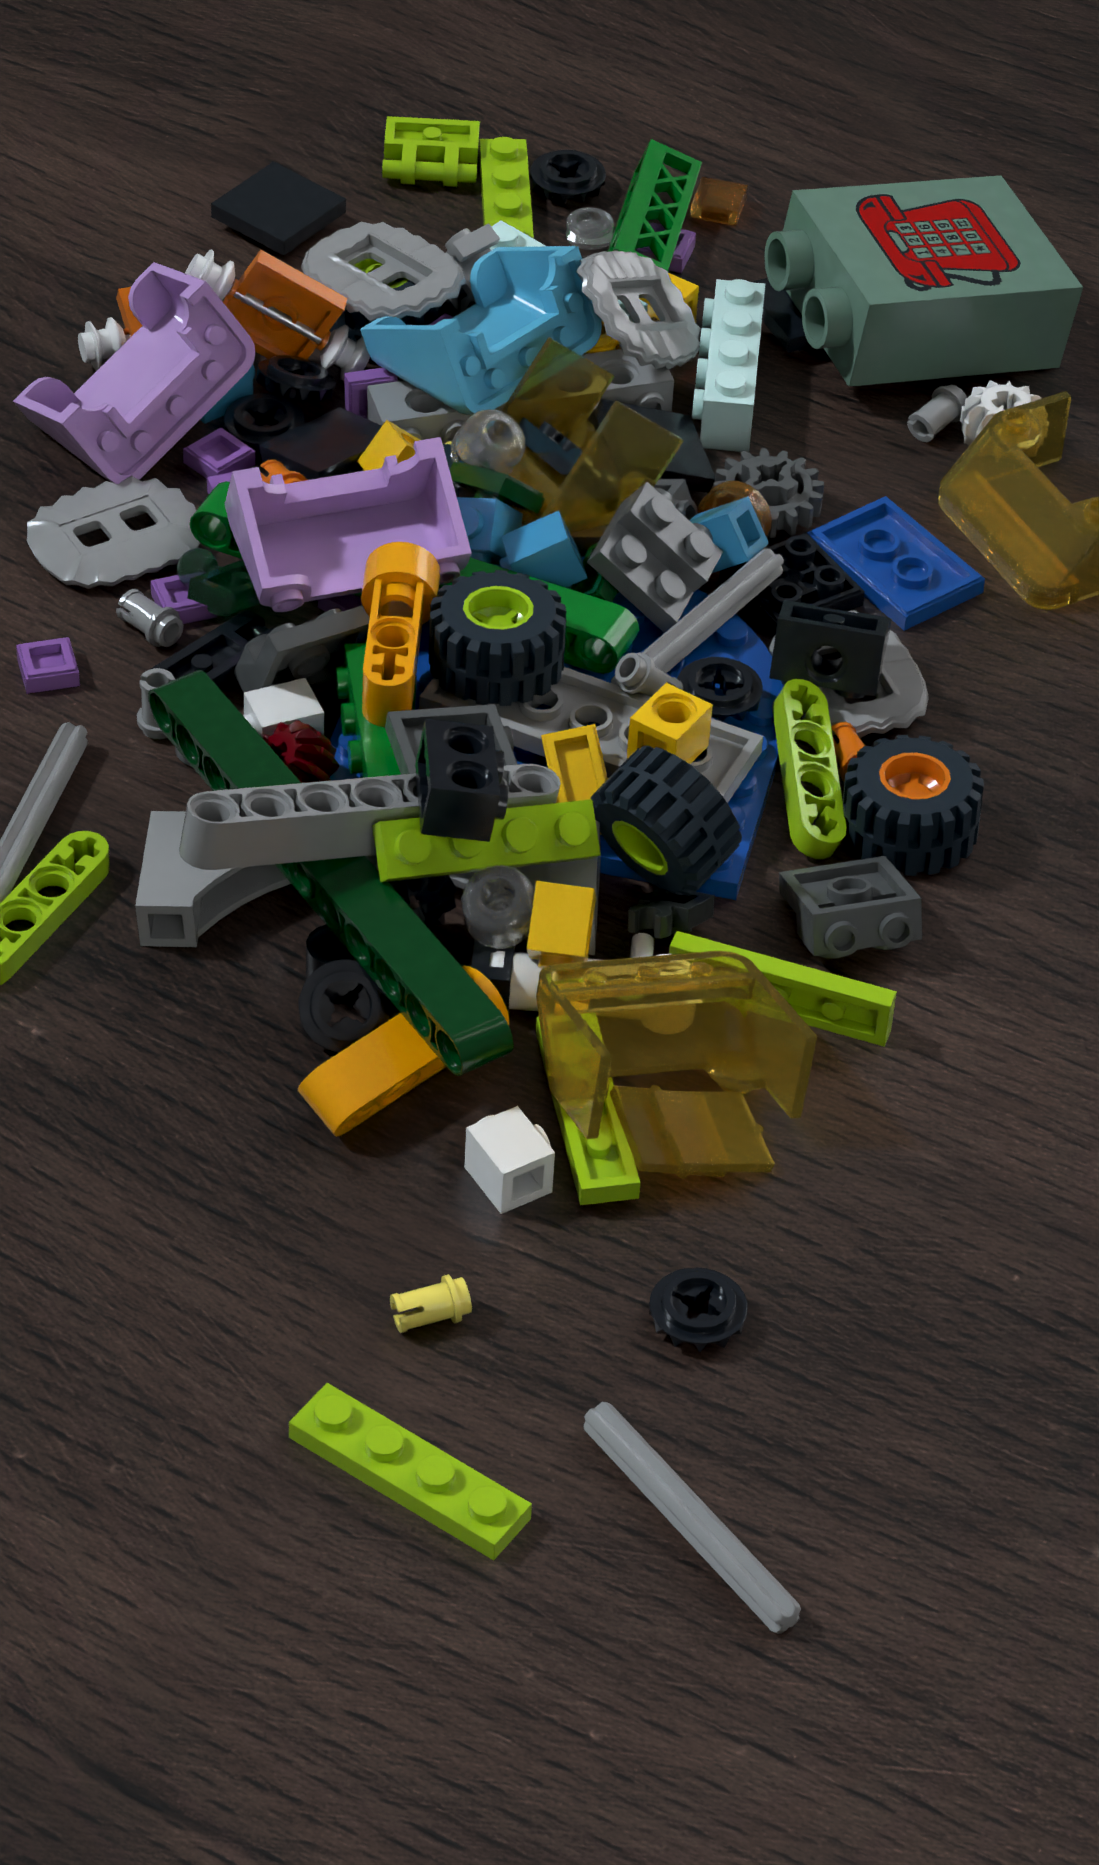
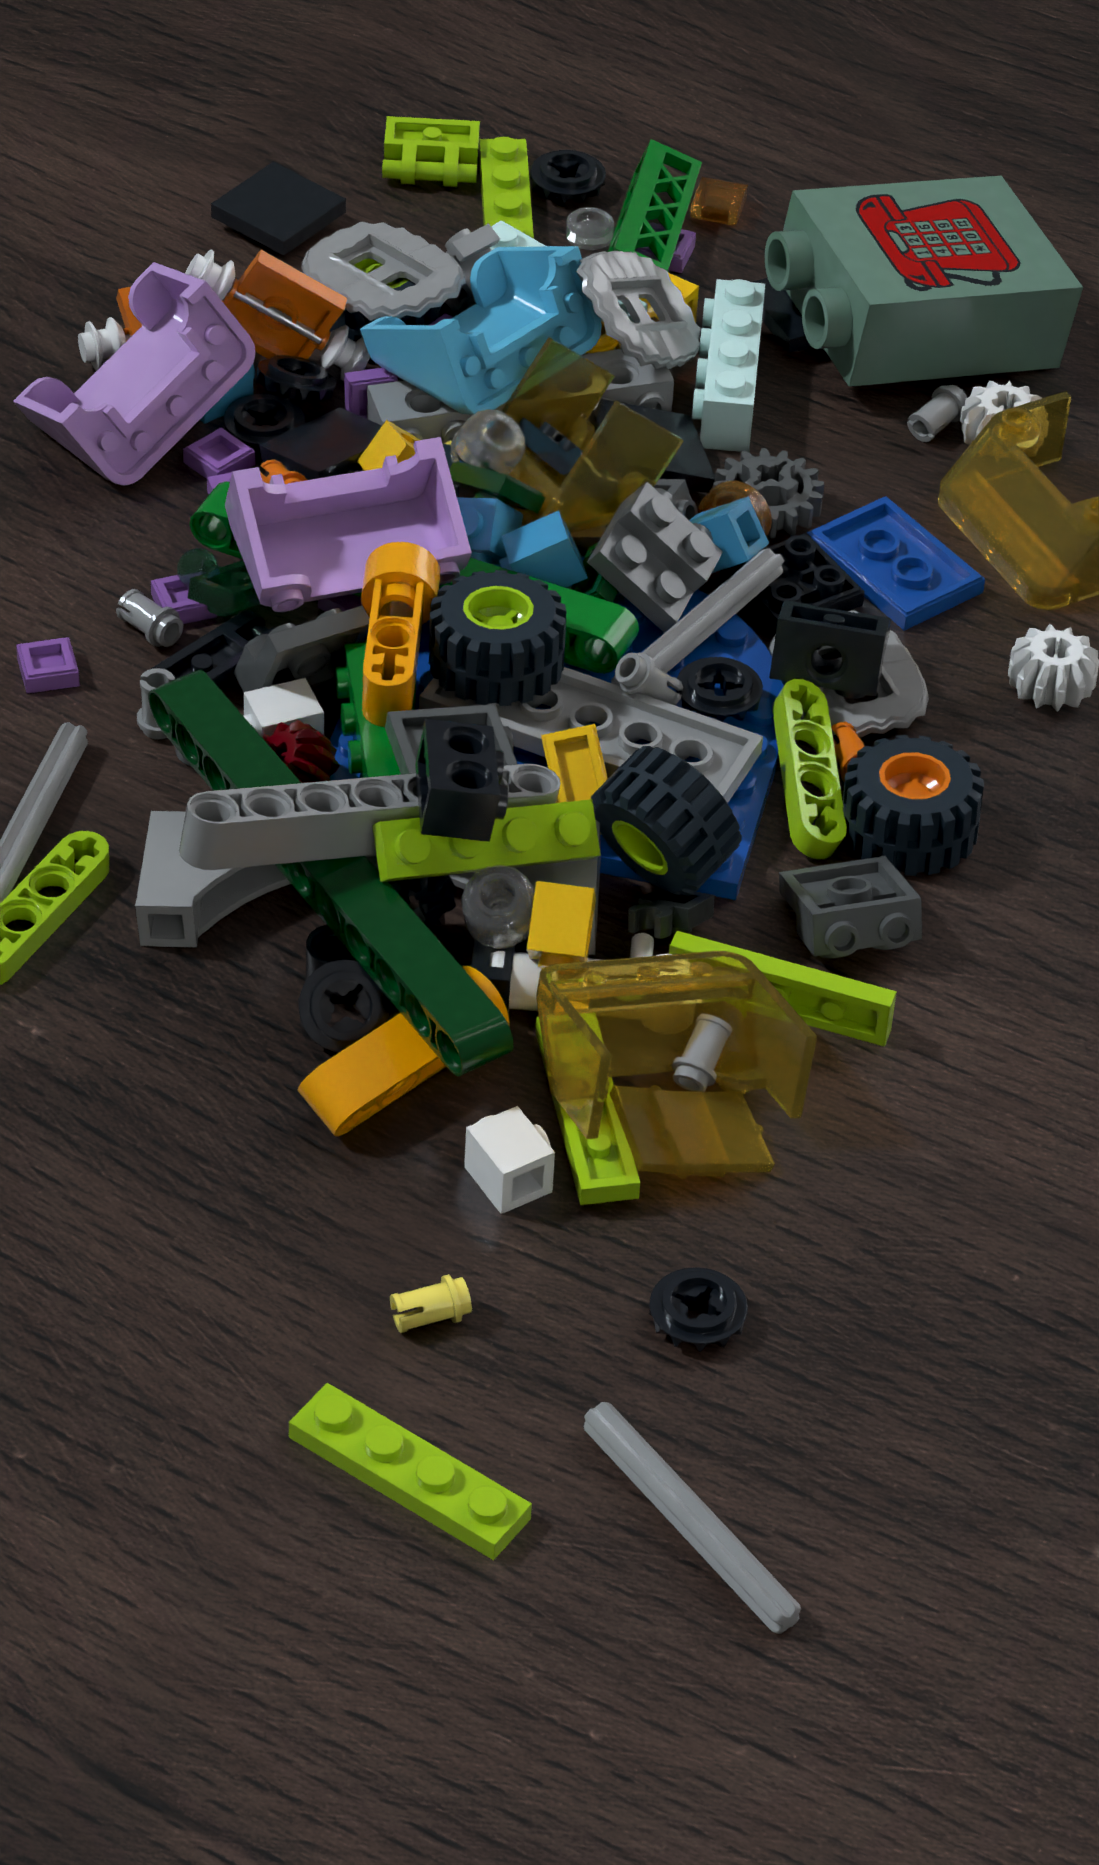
(128, 552): light grey piece -> none
(673, 723): yellow brick -> none
(696, 1066): none -> light grey pin
(1053, 667): none -> white gear

